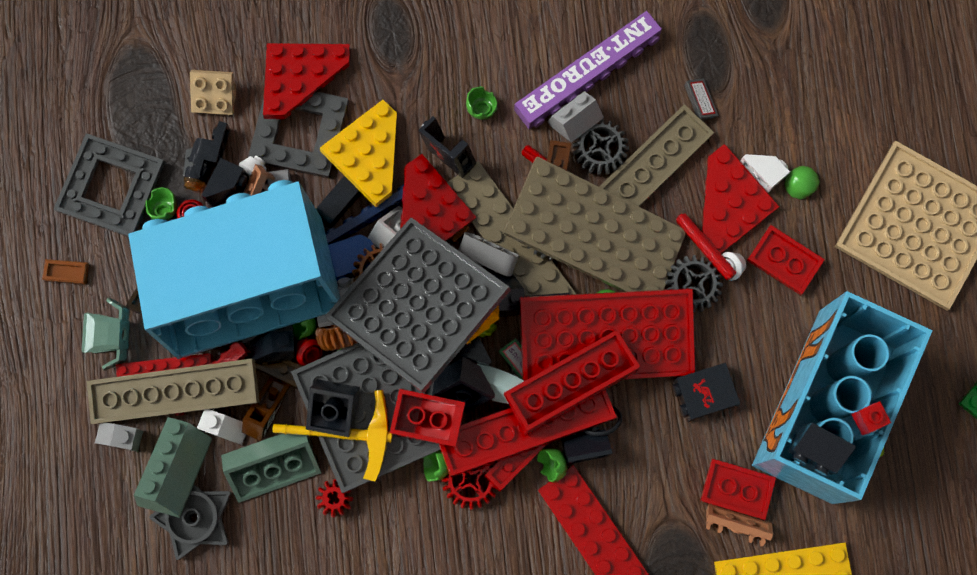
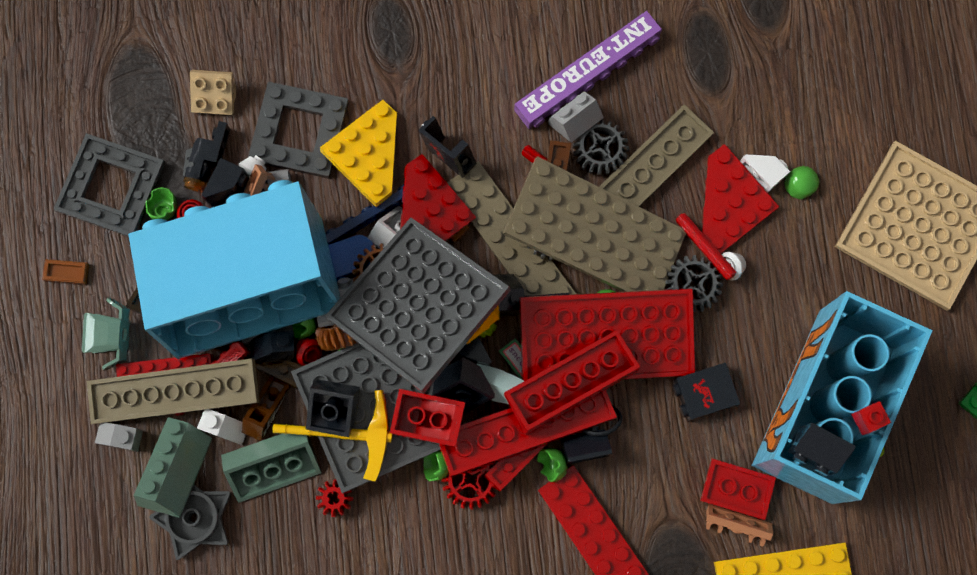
(297, 72): red plate -> none
(338, 202): black beam -> none
(481, 103): bright green hair -> none
(488, 254): light grey beam -> none
(701, 99): slope -> none
(785, 260): red plate -> none

